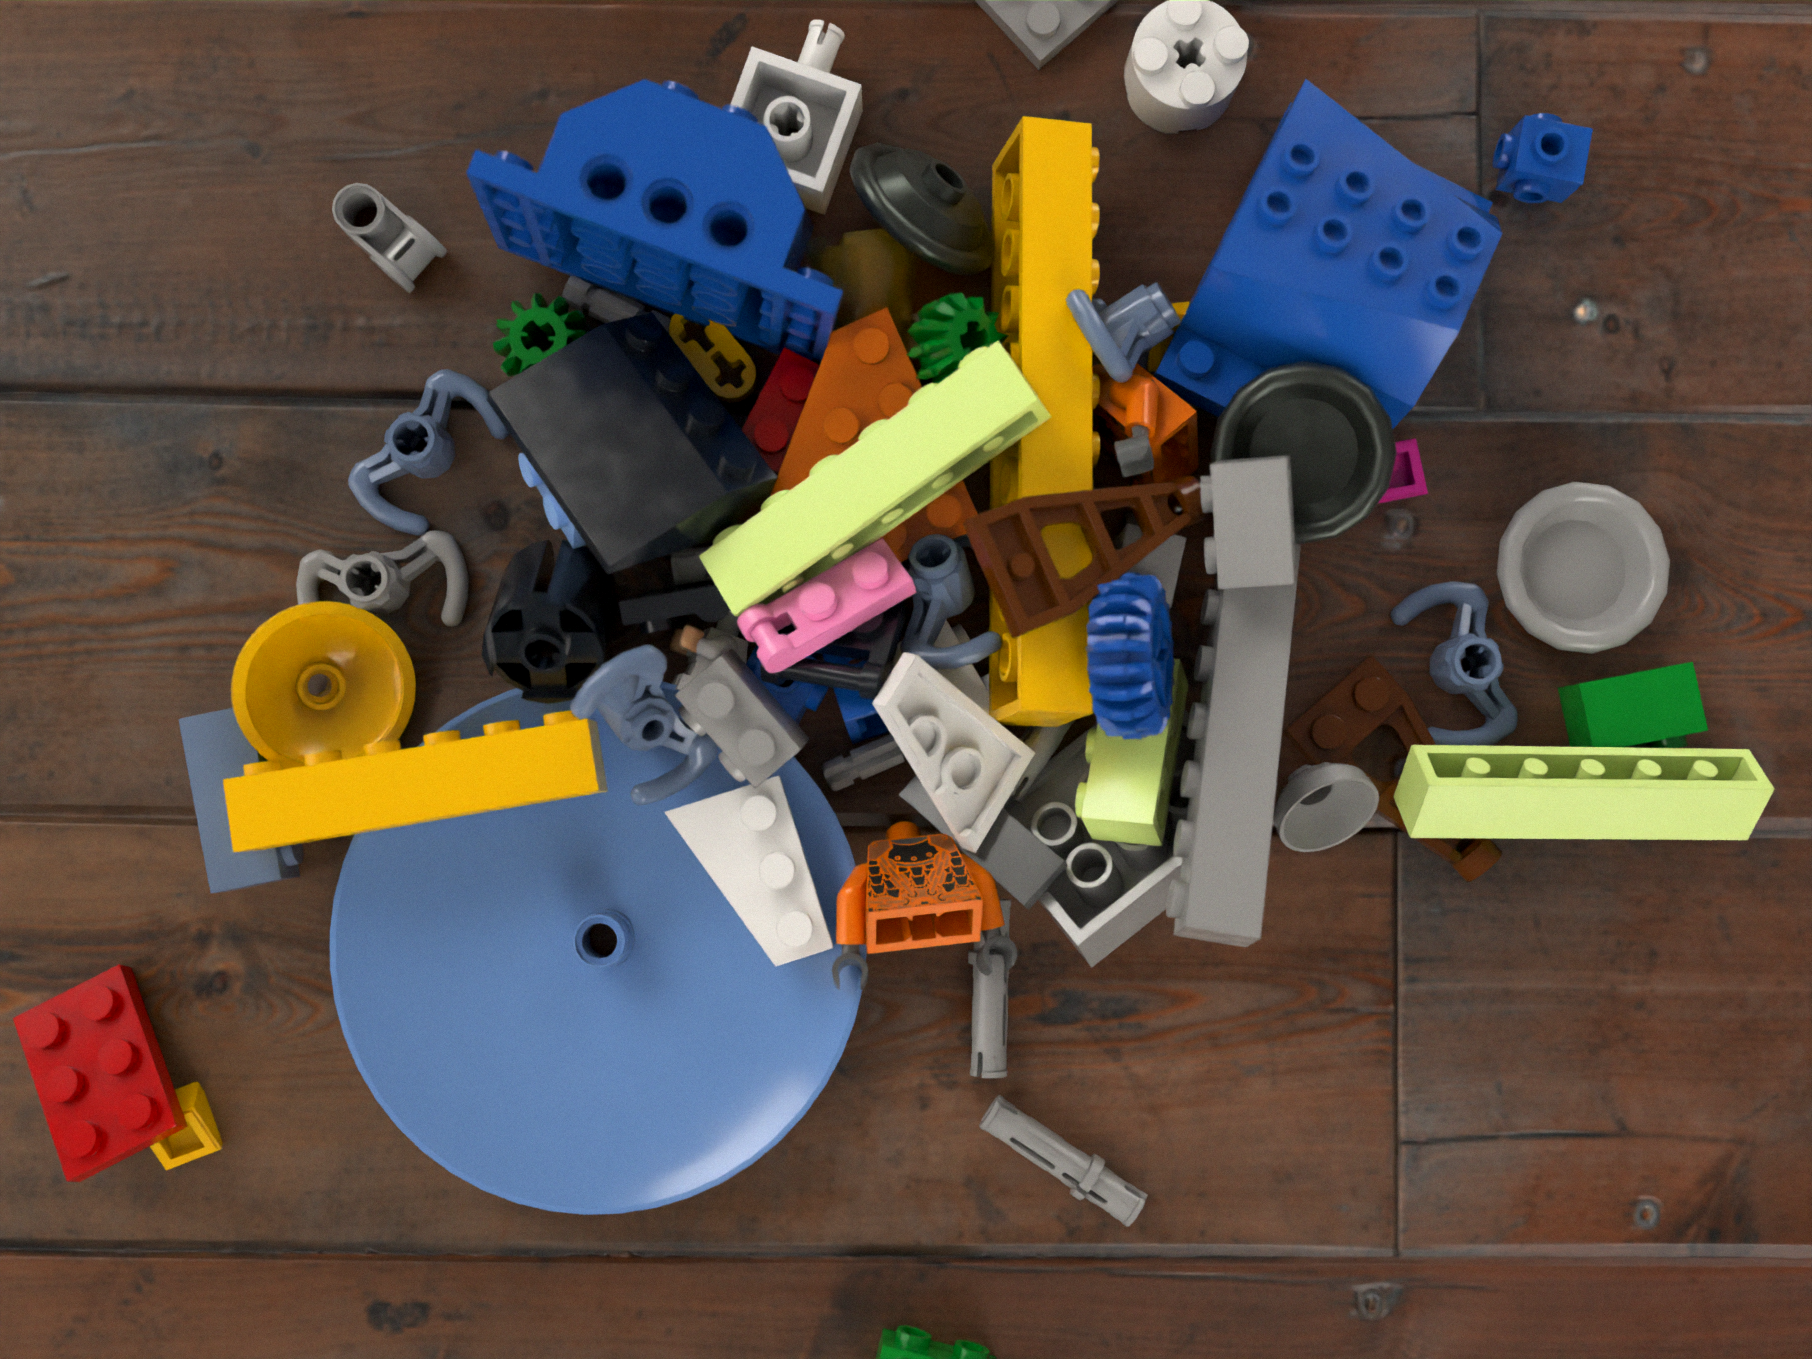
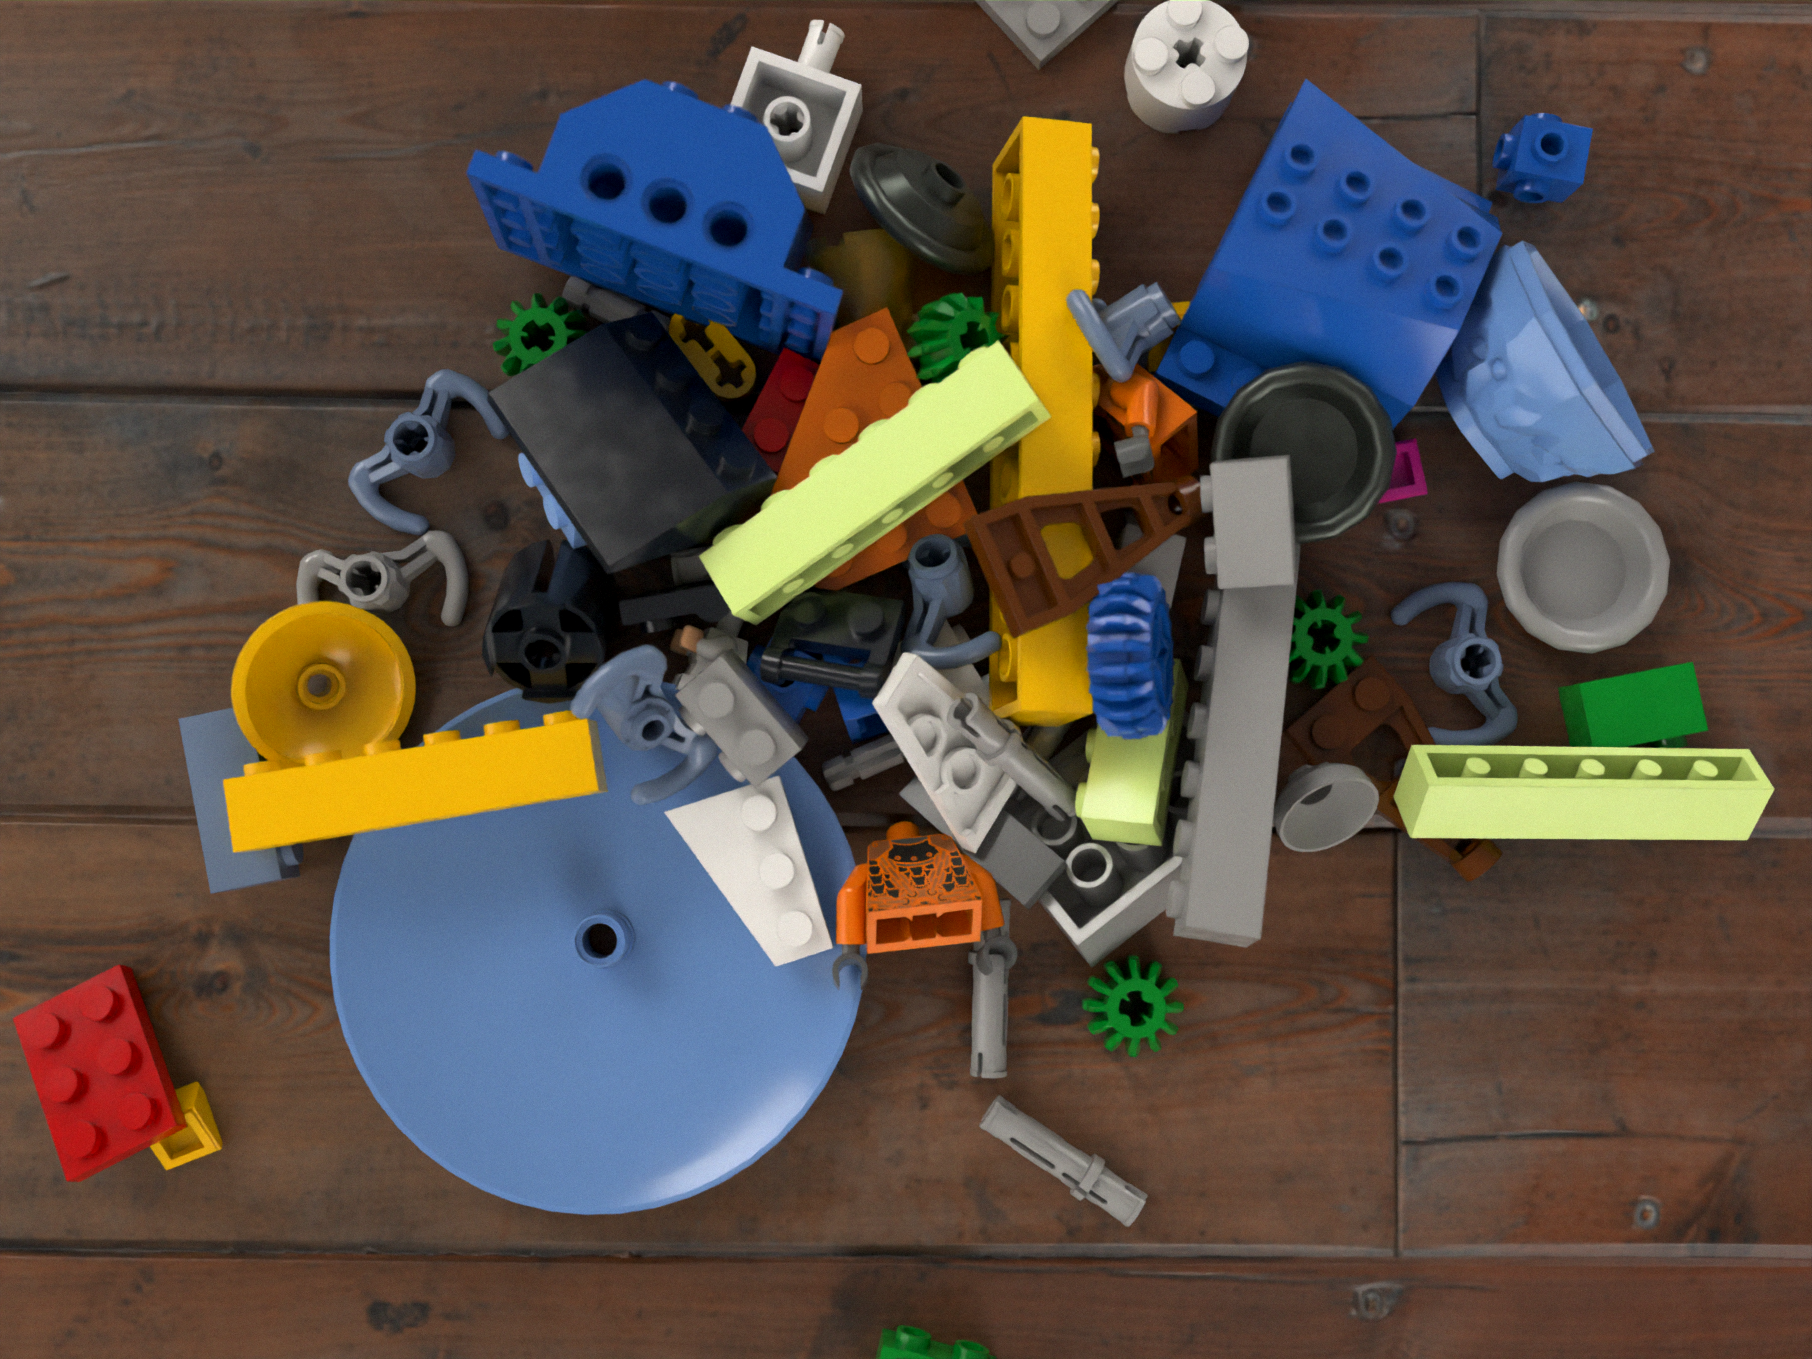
(392, 240): light grey piece -> none
(826, 606): bright pink plate -> none
(1003, 747): none -> light grey pin
(1148, 990): none -> green gear
(1335, 634): none -> green gear
(1535, 380): none -> medium blue rock

